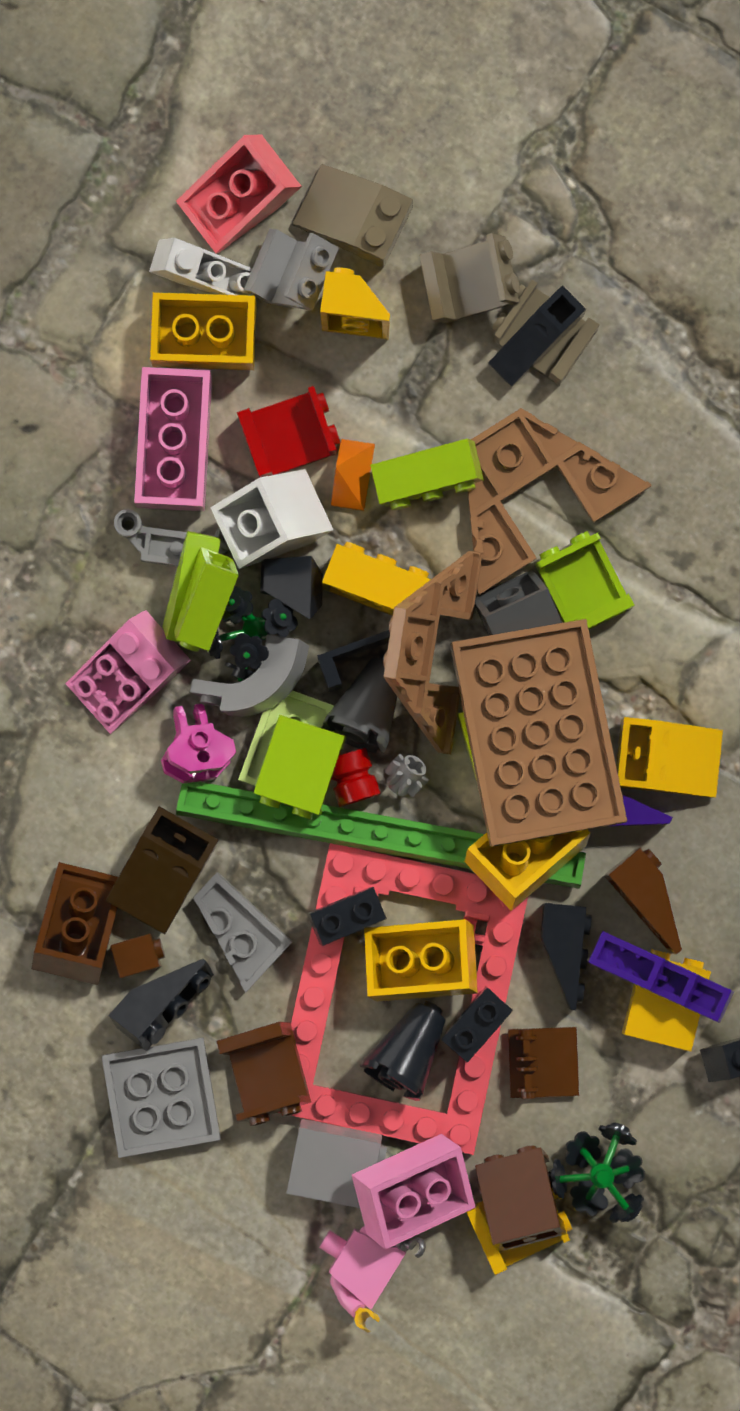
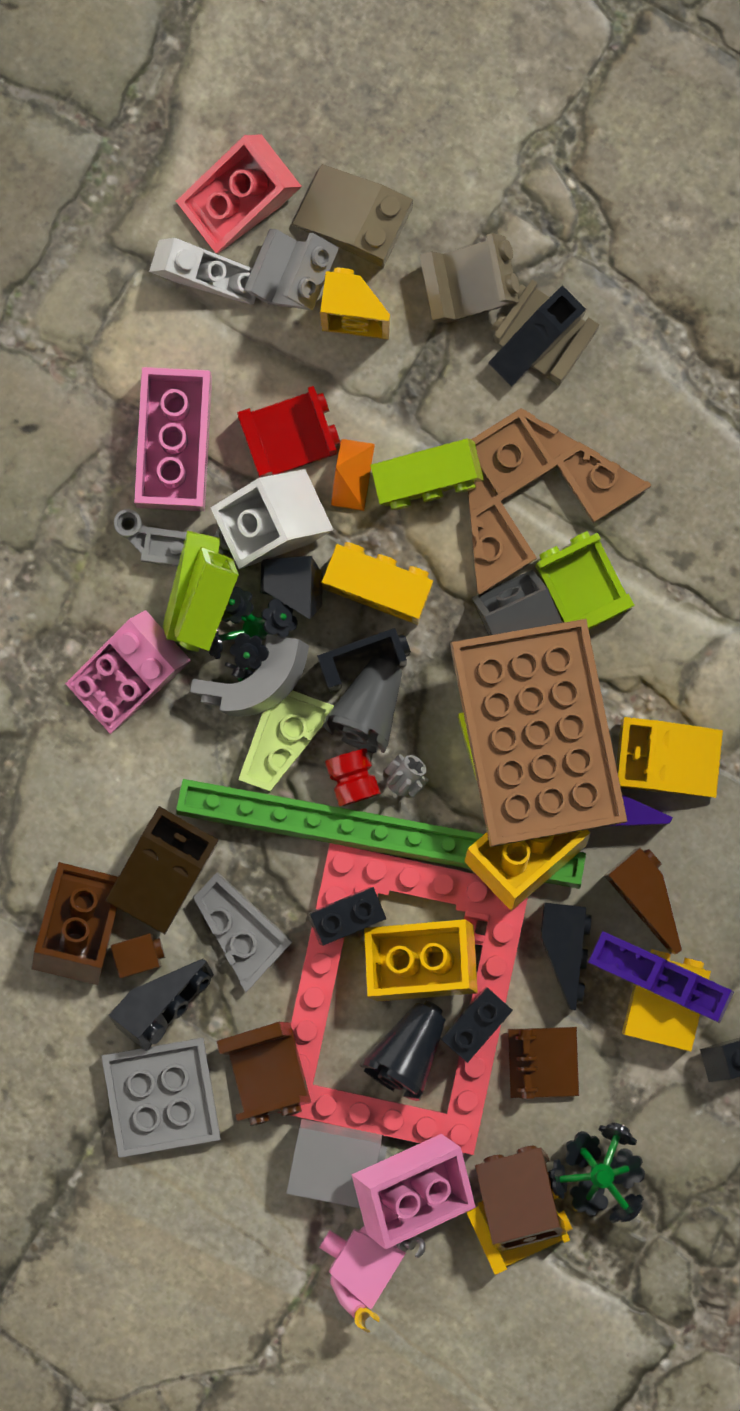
(197, 749): dark pink hinge -> none
(203, 331): yellow brick -> none
(298, 766): lime panel -> none
(413, 644): medium nougat wing -> none

